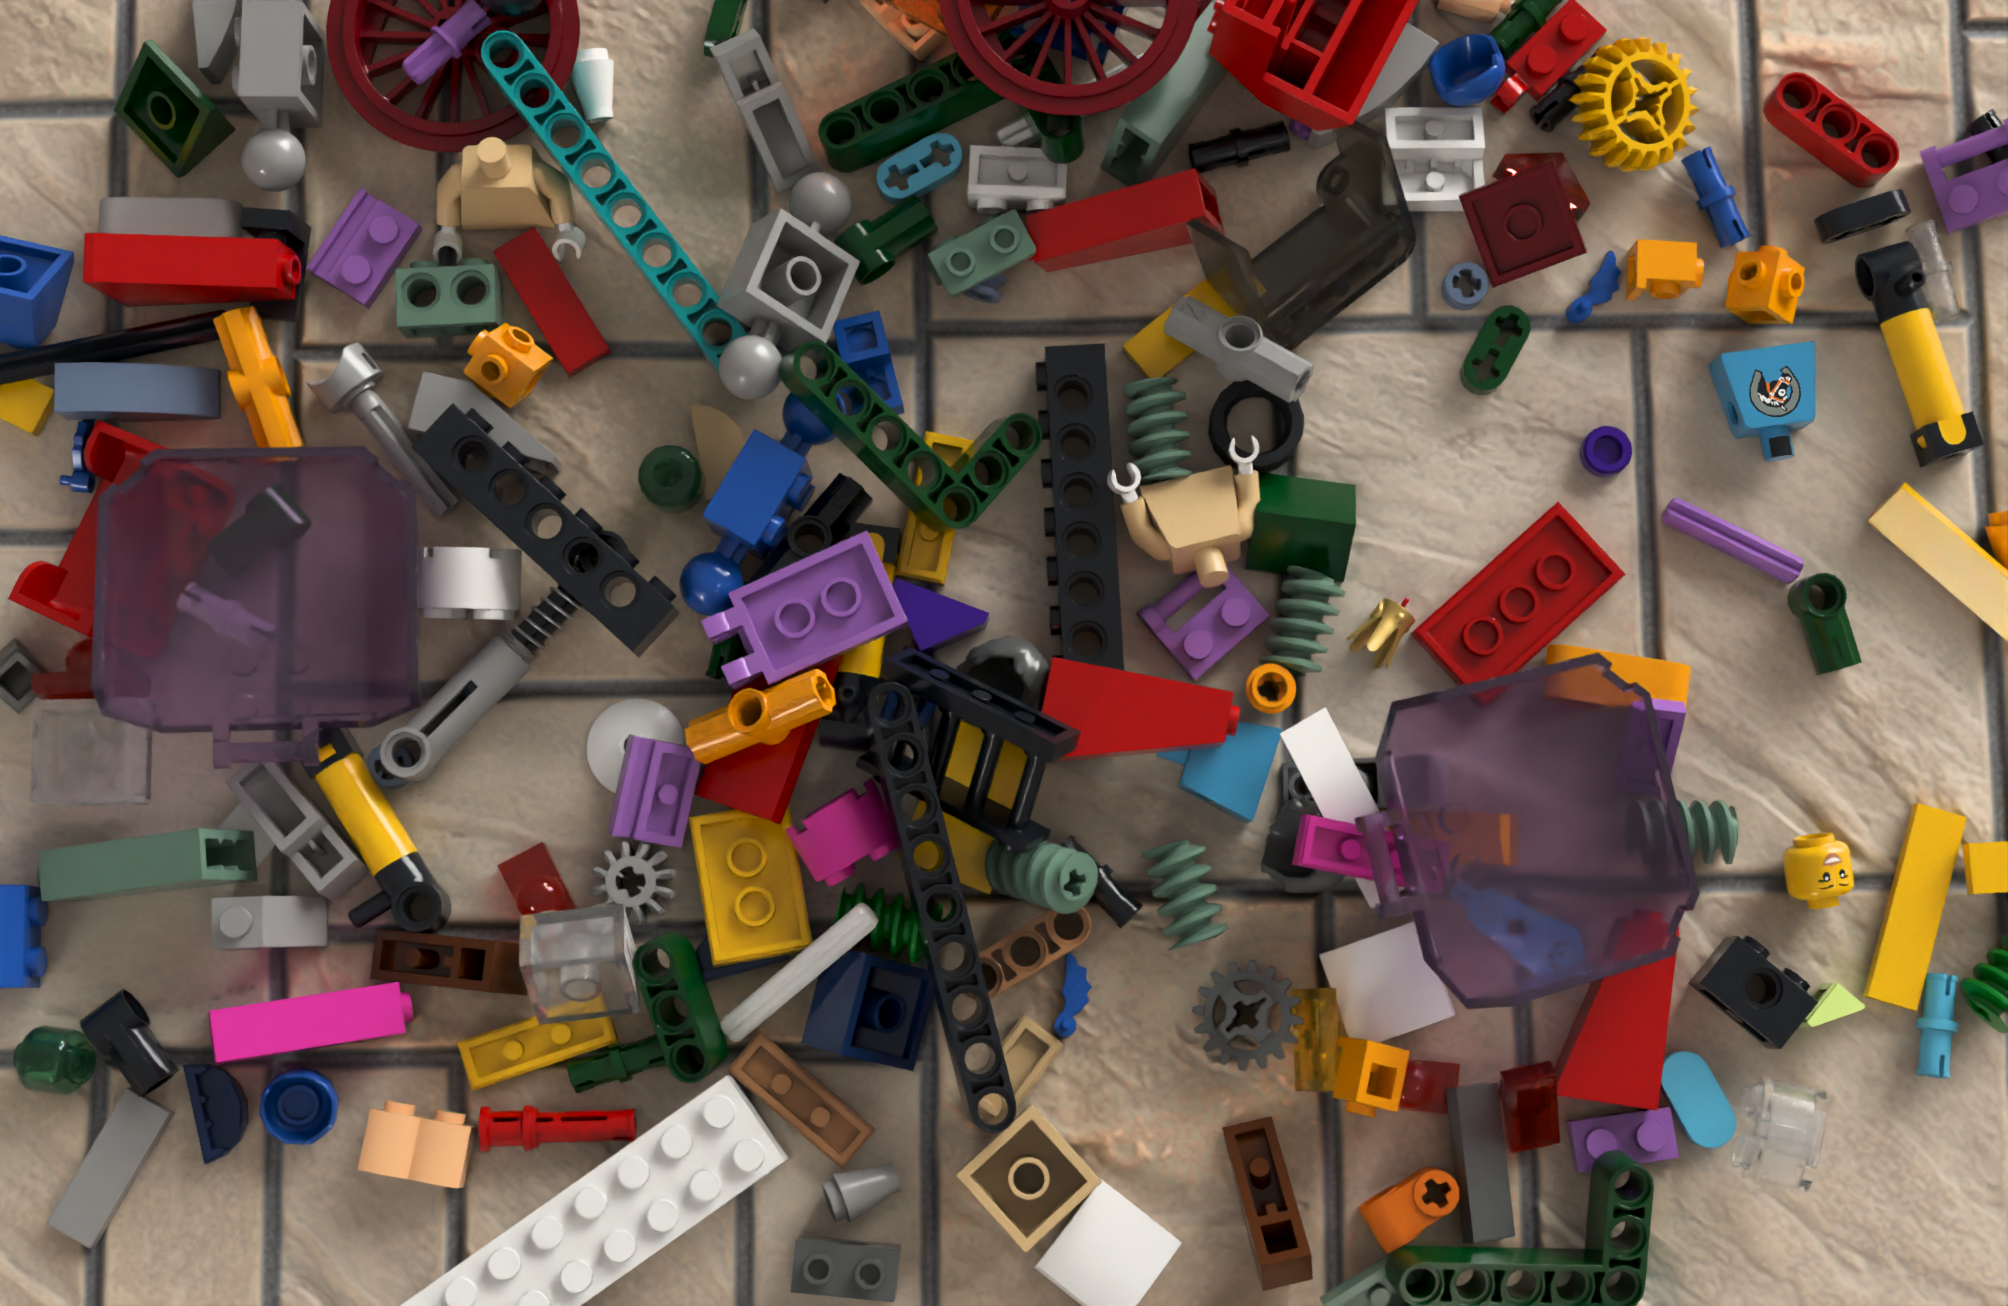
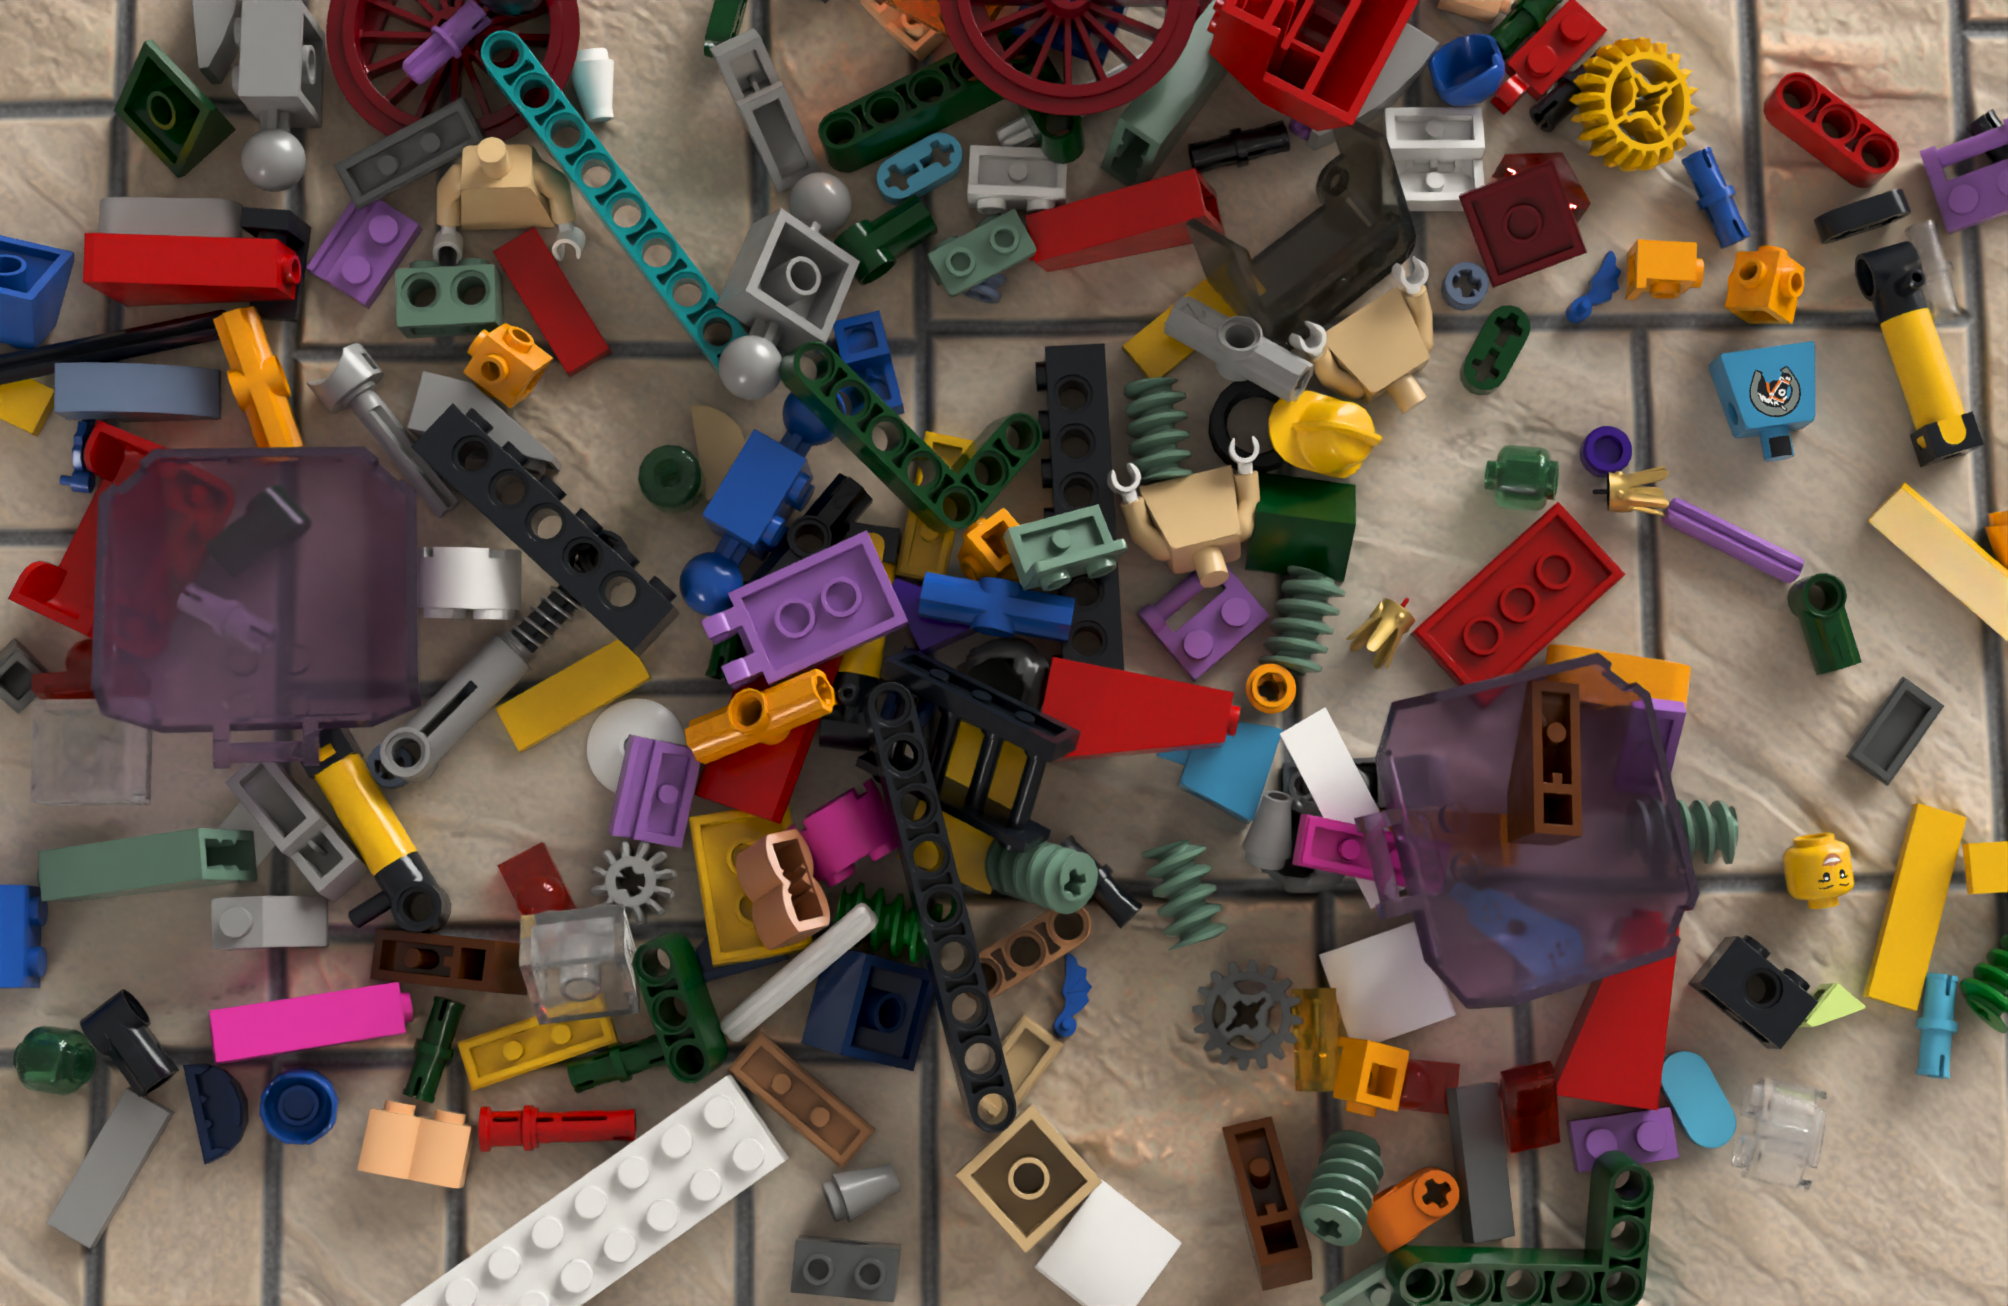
(410, 153): none -> dark grey tile
(434, 1049): none -> dark green pin
(572, 694): none -> yellow tile
(782, 887): none -> nougat brick
(984, 548): none -> light orange brick
(996, 607): none -> blue piece
(1063, 547): none -> sand green bracket
(1270, 833): none -> light grey cone
(1322, 434): none -> yellow piece
(1343, 1187): none -> sand green piece
(1377, 345): none -> tan torso
(1522, 477): none -> clear green head
(1546, 767): none -> reddish brown slope
(1626, 494): none -> pearl gold piece
(1894, 731): none -> dark grey tile

